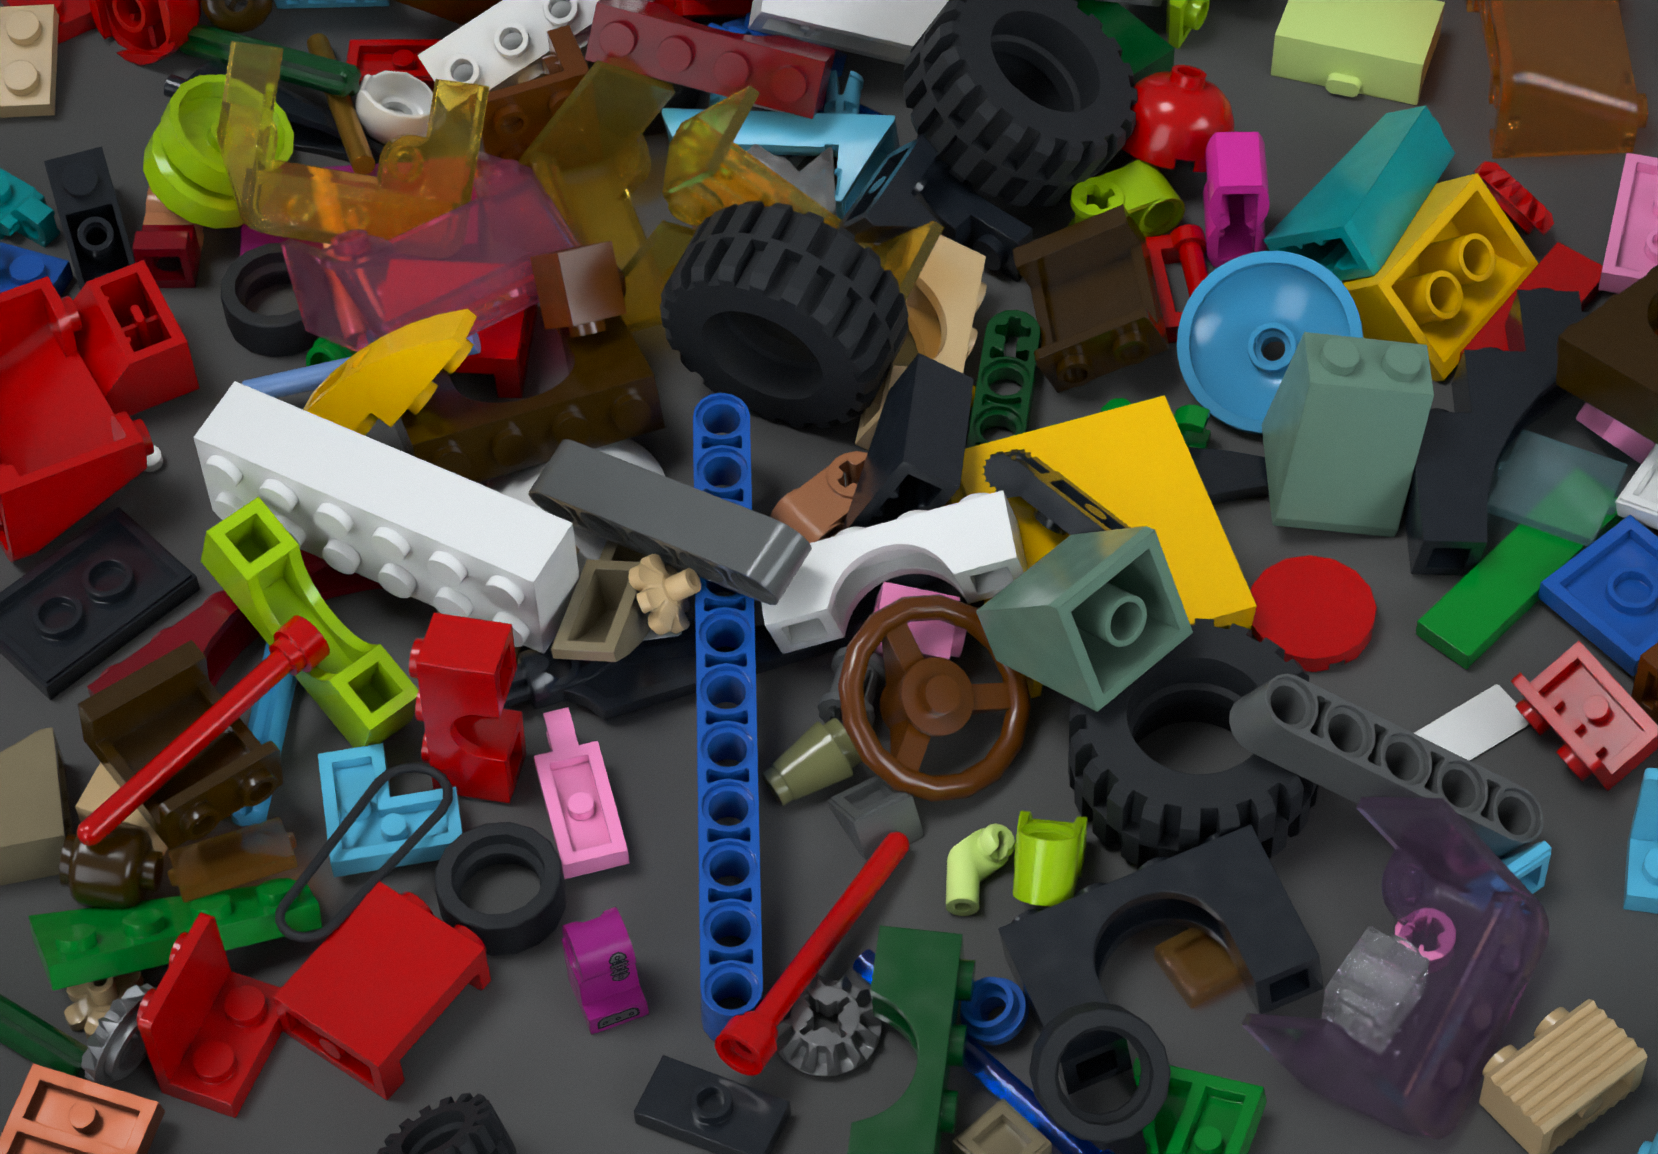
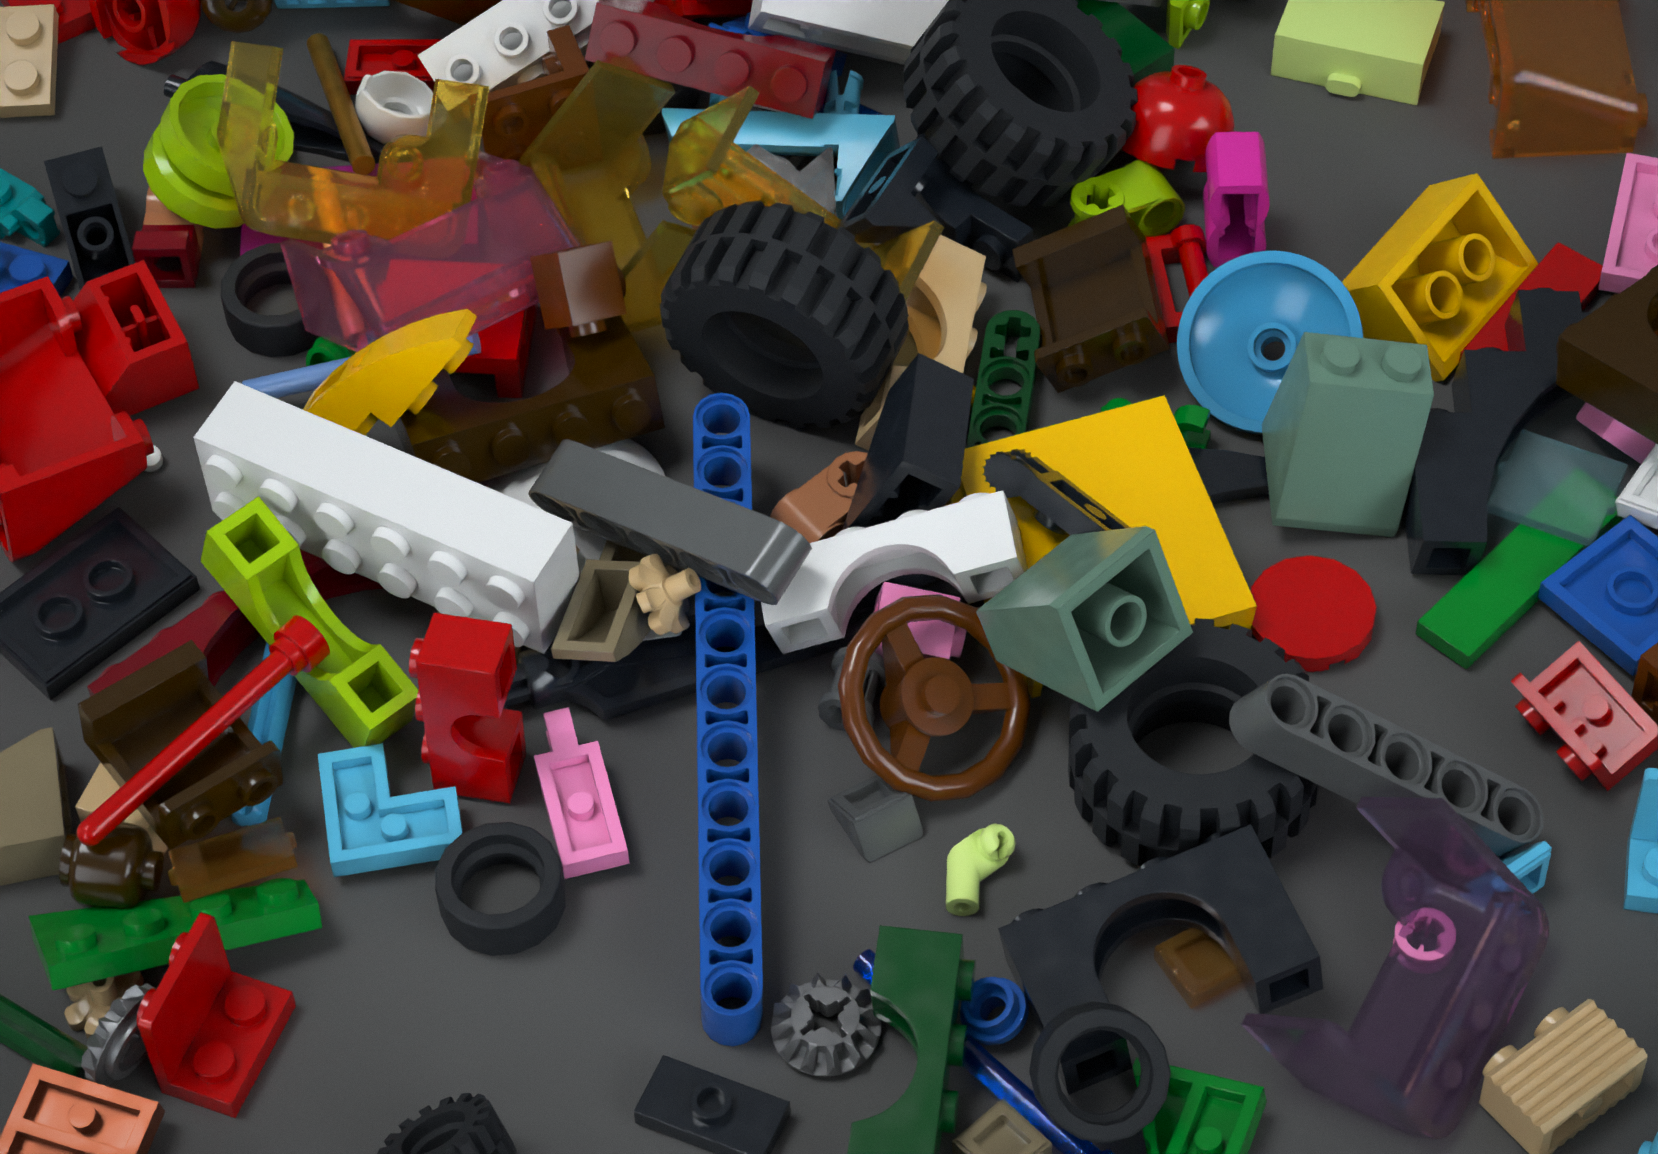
(296, 66): dark green axle -> none
(379, 986): red panel -> none
(391, 863): black piece -> none
(603, 971): magenta leg -> none
(751, 1038): red piece -> none
(812, 763): olive cone -> none
(1048, 859): lime piece -> none
(1368, 196): teal slope -> none
(1376, 988): clear brick -> none
(1476, 724): white sticker -> none
(1515, 199): red gear -> none

